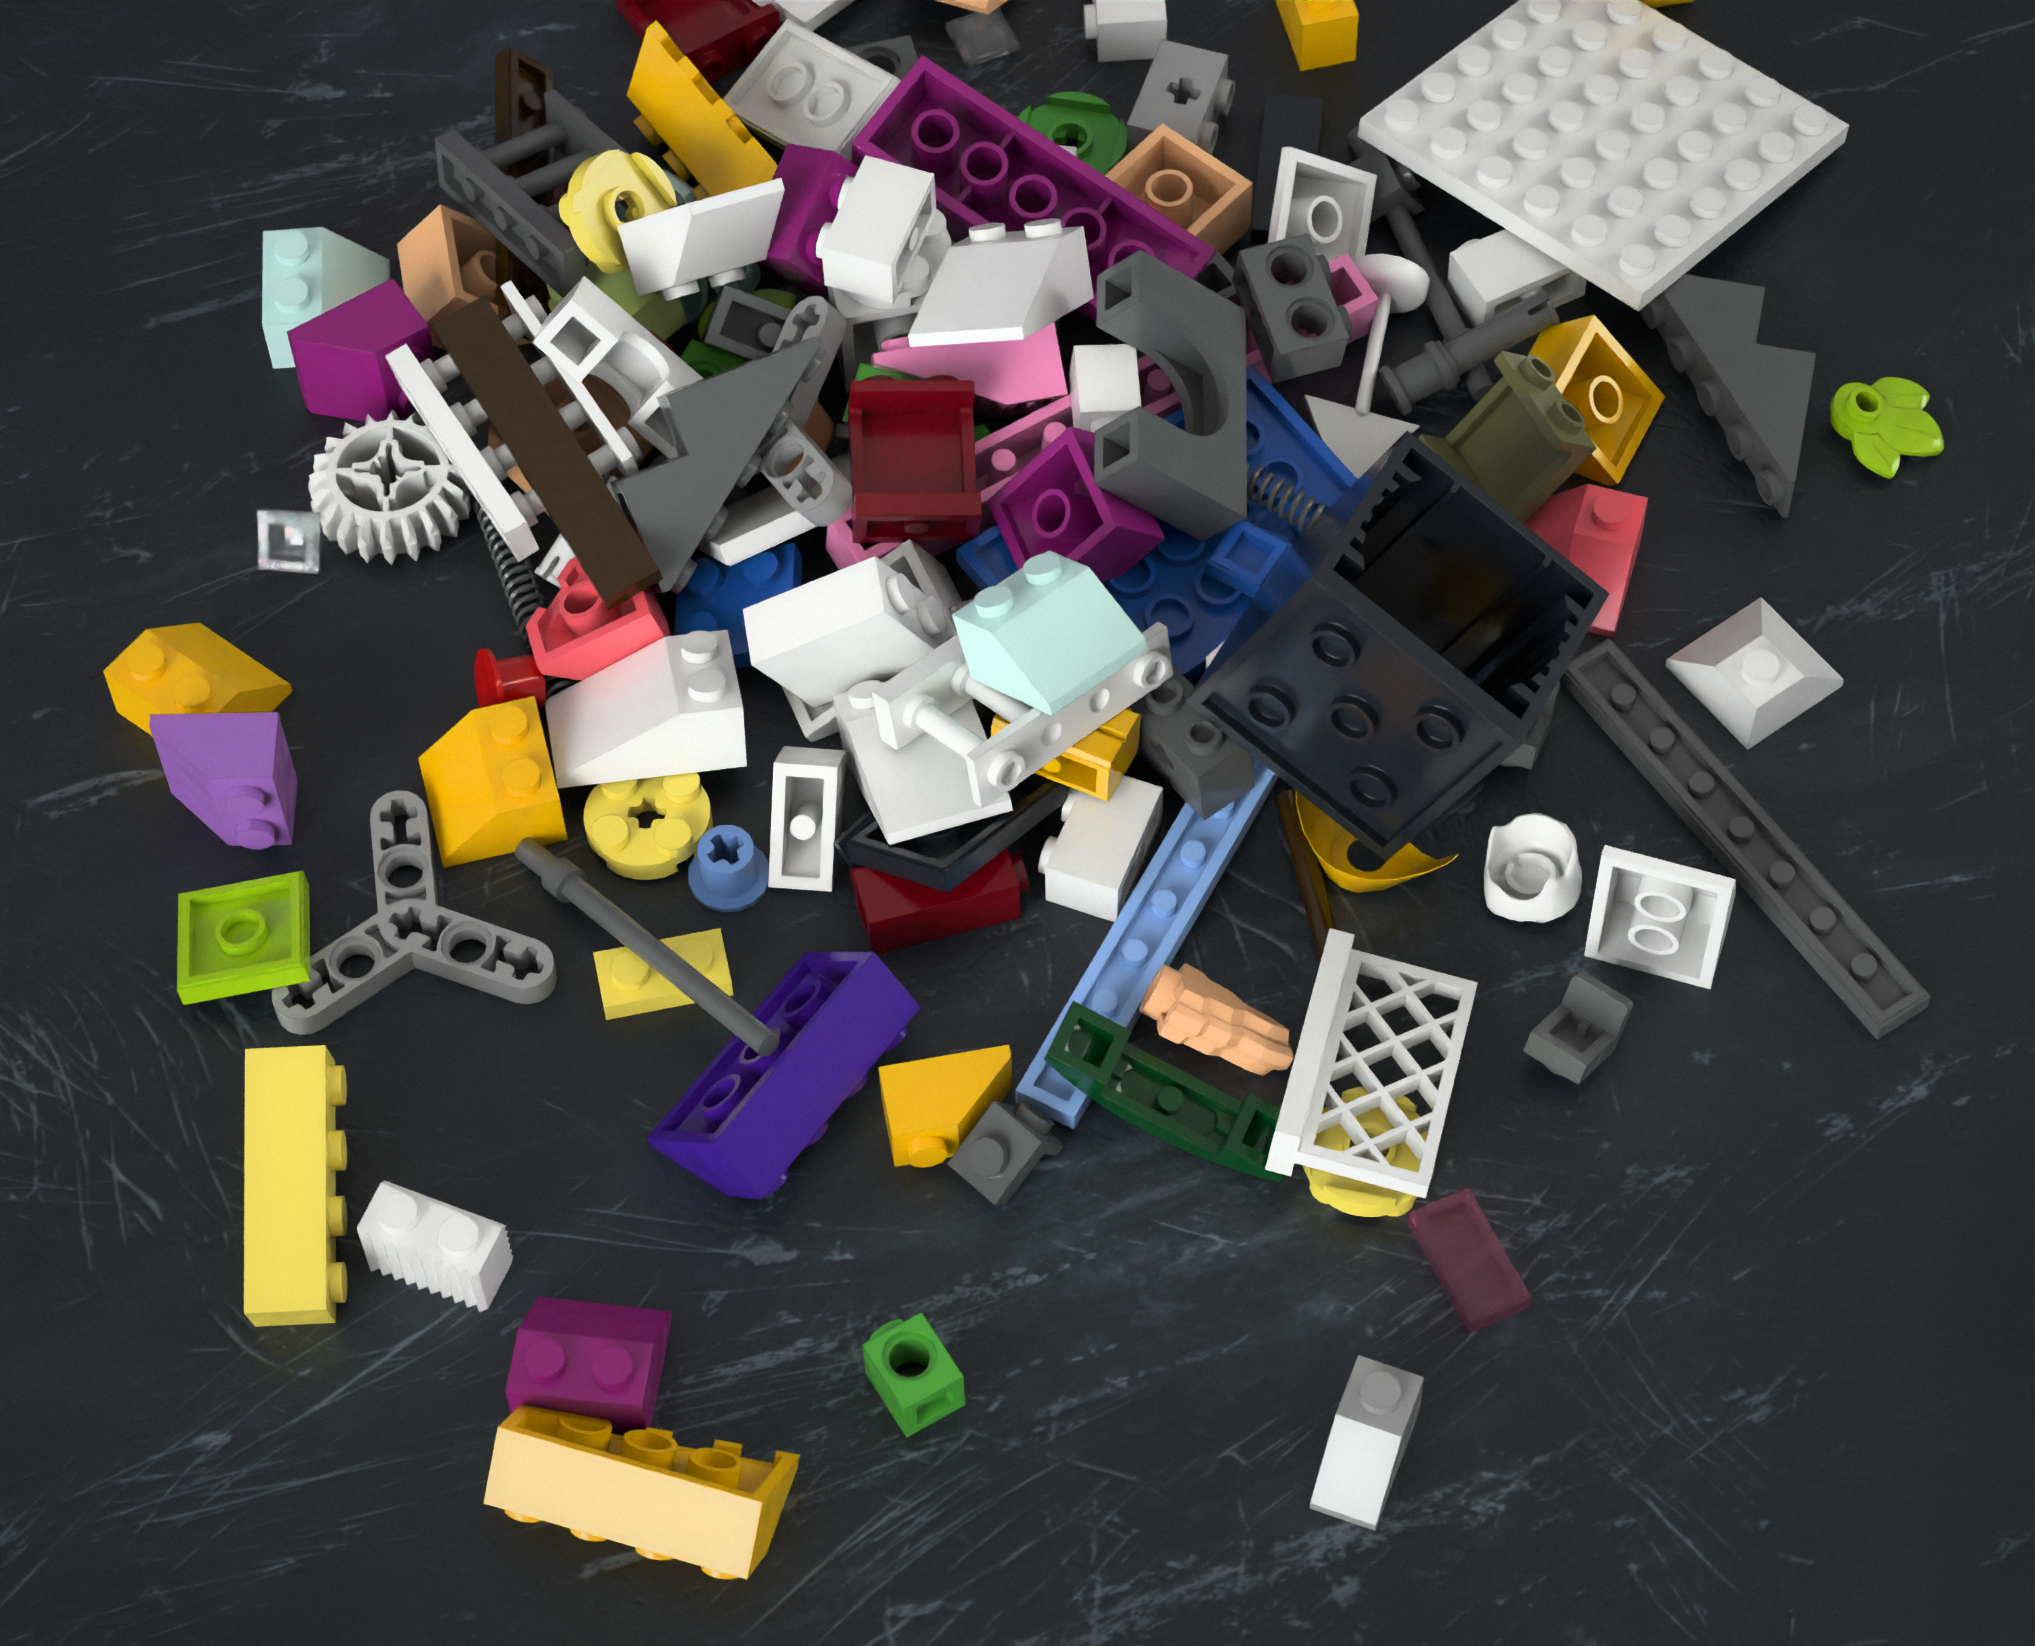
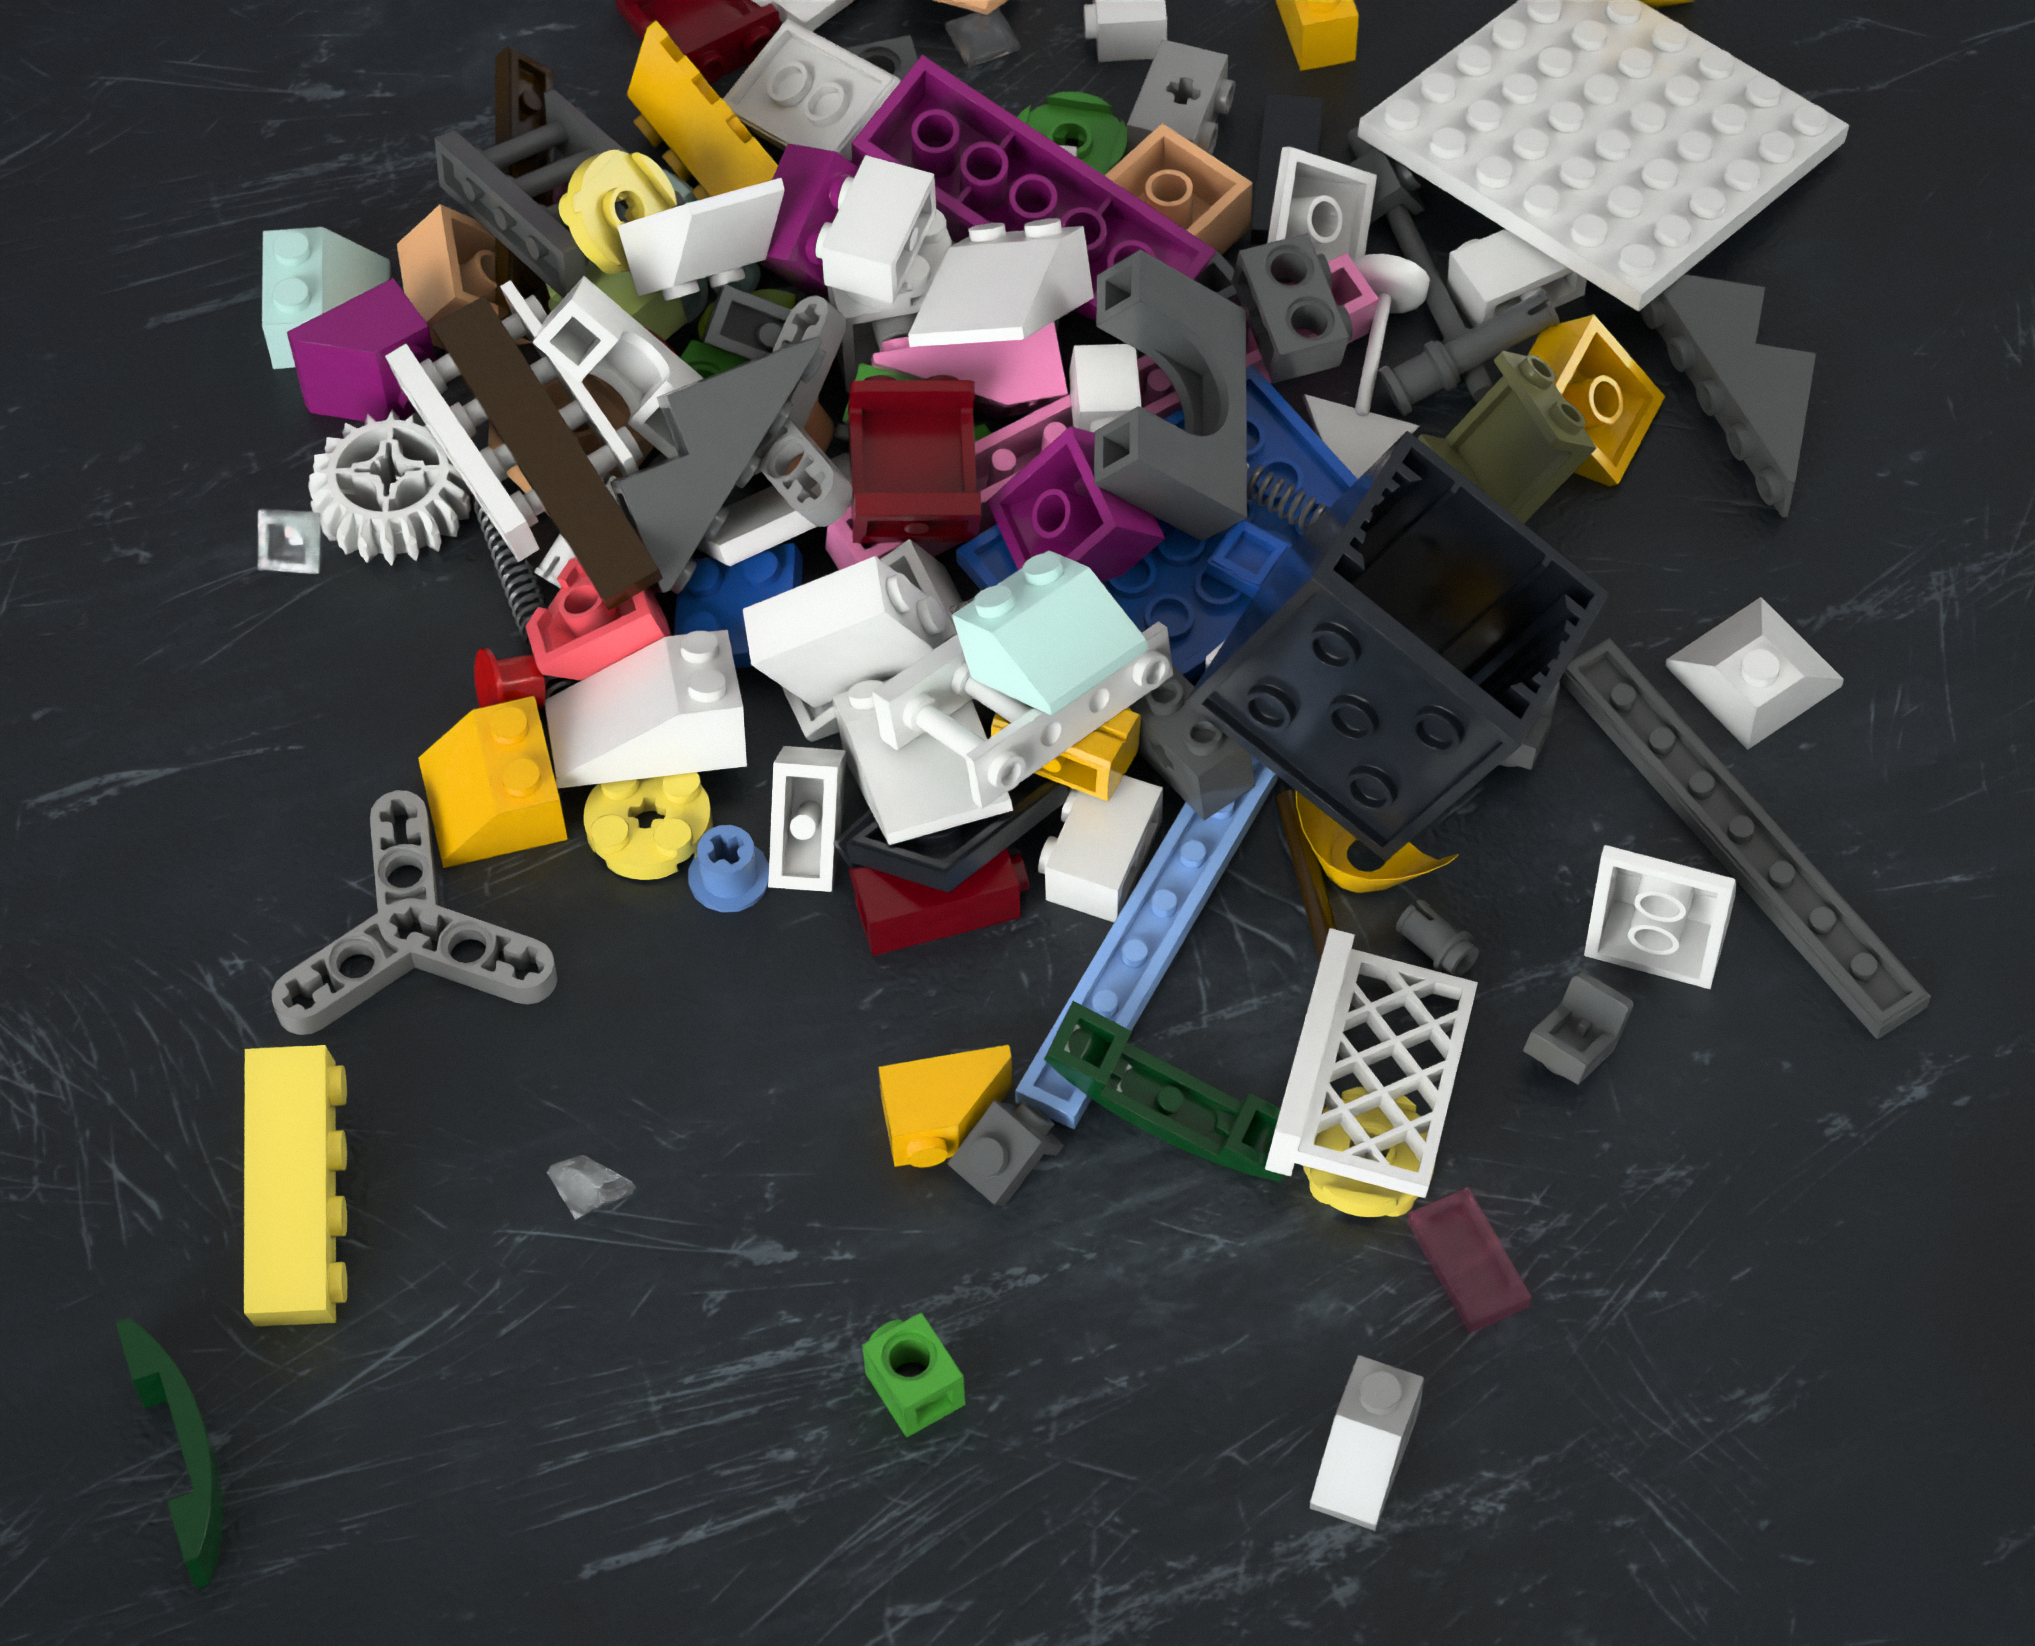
(189, 673): yellow slope -> none
(198, 1513): none -> dark green slope
(231, 773): medium lavender slope -> none
(243, 937): lime tile -> none
(435, 1245): white brick -> none
(570, 884): dark grey bar -> none
(588, 1185): none -> clear slope
(590, 1361): magenta slope -> none
(635, 988): light yellow plate -> none
(640, 1489): yellow wedge -> none
(757, 1112): dark purple slope -> none
(1215, 1021): light nougat rock -> none
(1449, 949): none -> dark grey pin
(1532, 869): white hair -> none
(1600, 536): coral slope -> none
(1885, 422): lime plate -> none

